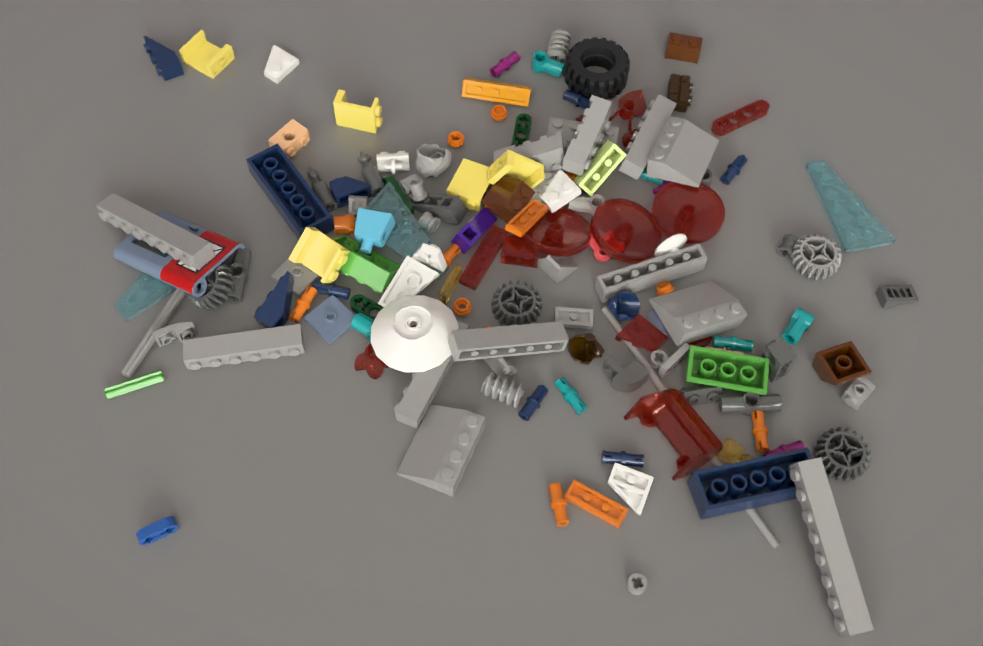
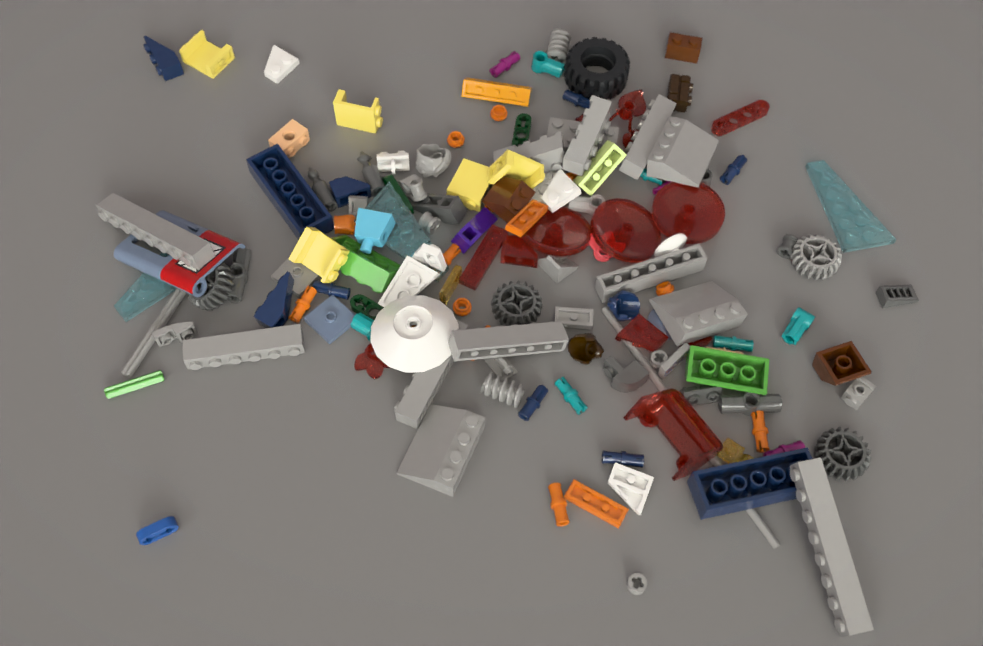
(780, 358): dark grey brick -> none

